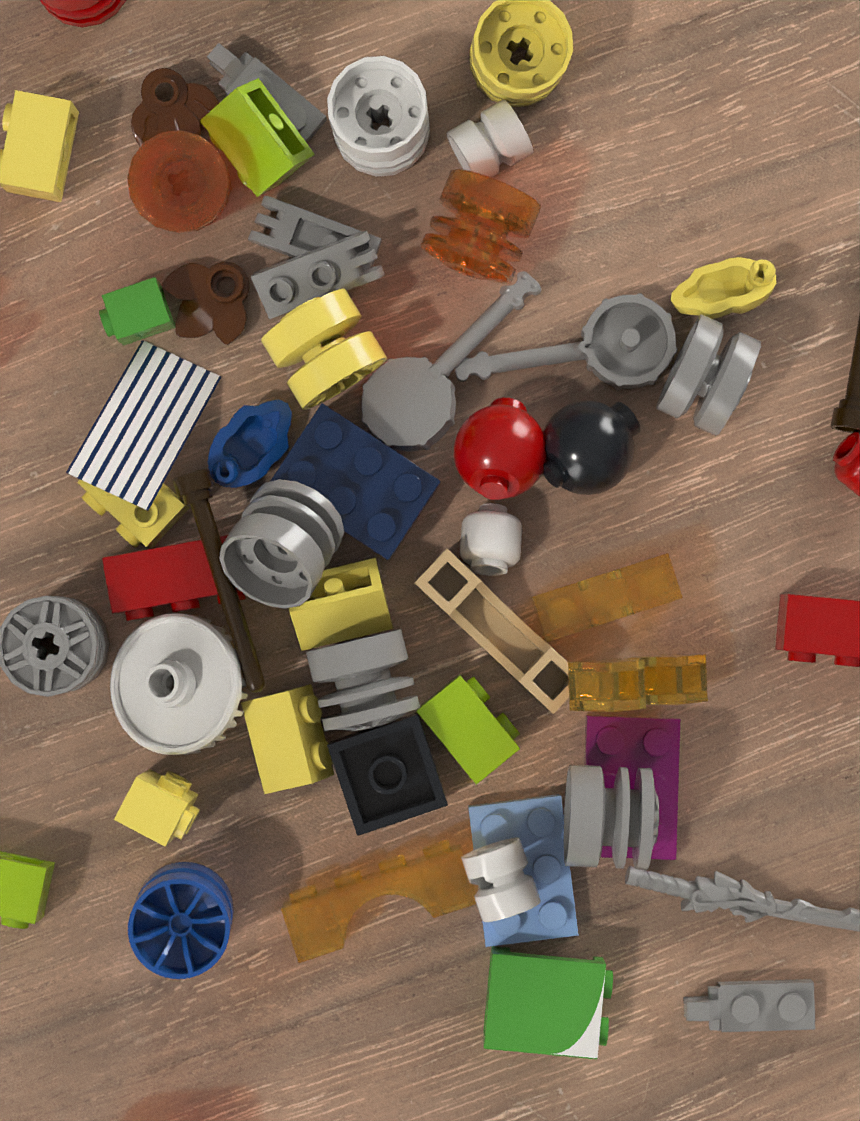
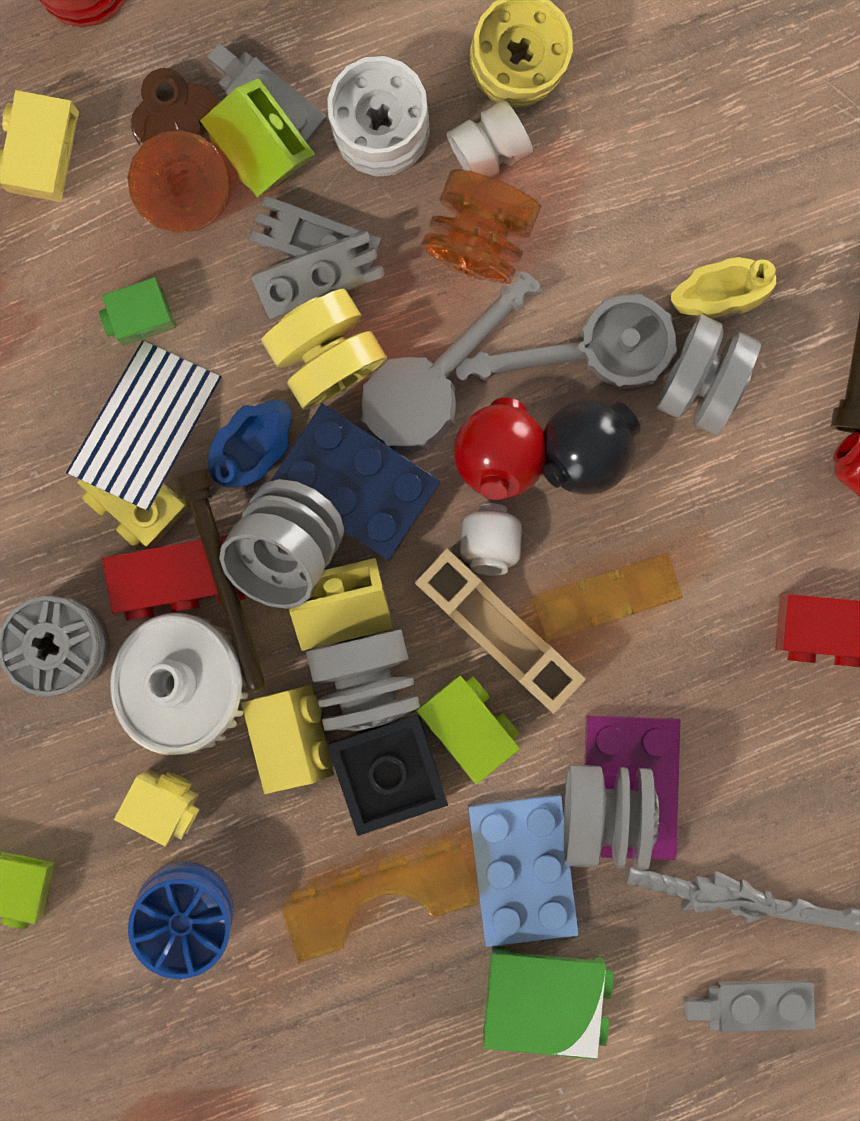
(203, 304): reddish brown plate -> none
(501, 880): white wheel -> none
(637, 682): clear yellow arch -> none

